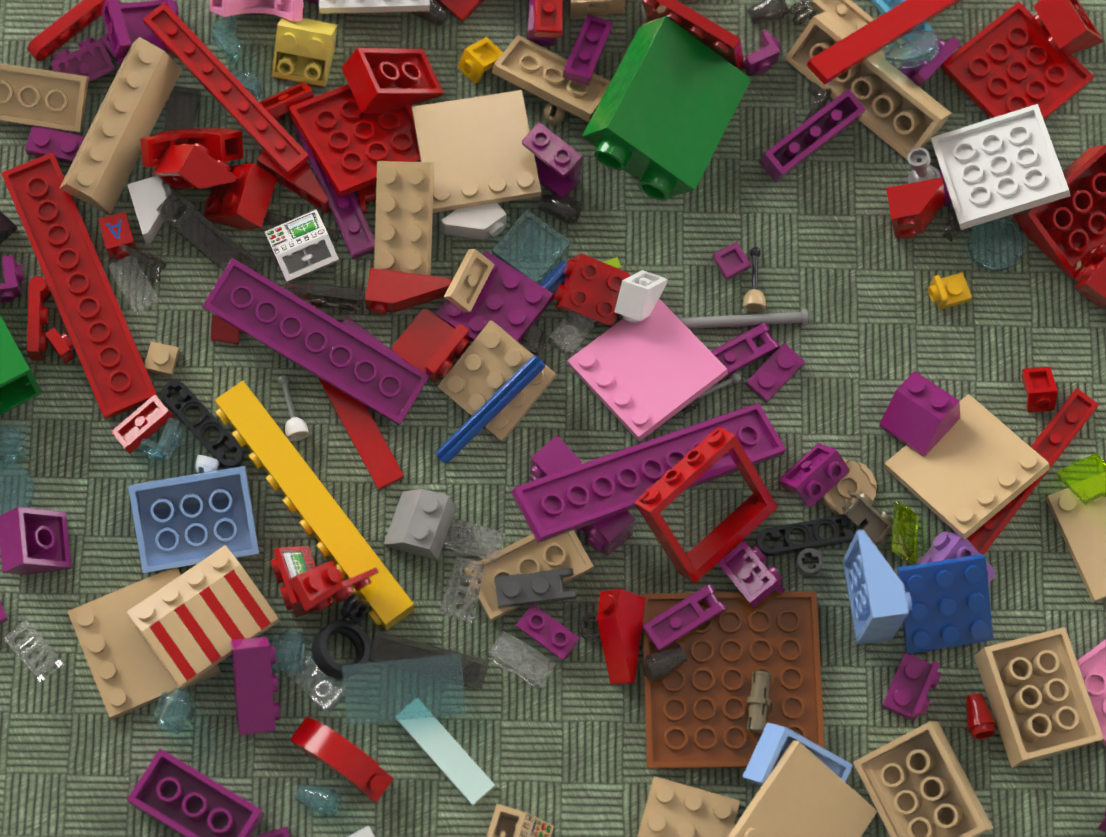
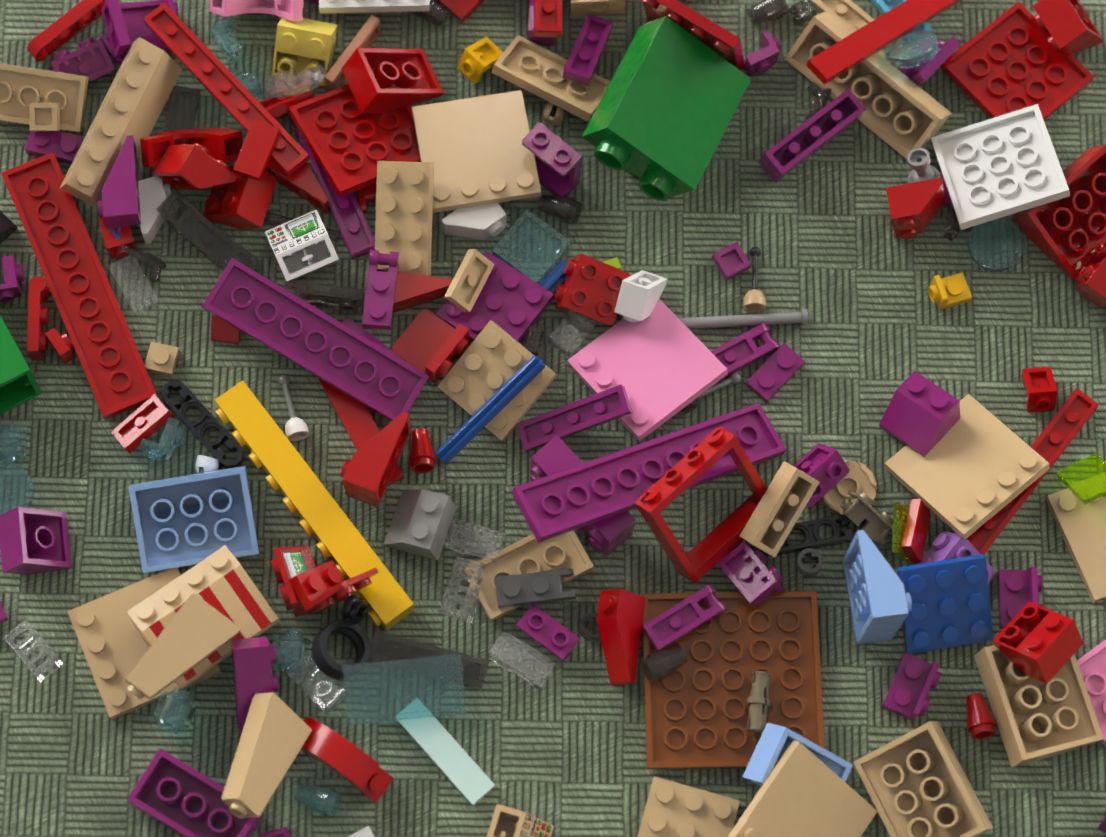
(44, 116): none -> tan plate
(121, 190): none -> magenta slope
(184, 643): none -> tan slope
(256, 150): none -> red tile
(263, 755): none -> tan slope
(292, 84): none -> clear slope
(363, 39): none -> nougat tile
(373, 464): none -> red slope
(380, 291): none -> magenta plate
(421, 452): none -> red cone
(574, 417): none -> magenta plate
(779, 509): none -> tan brick
(916, 530): none -> red tile
(1015, 591): none -> magenta bracket
(1039, 641): none -> red slope

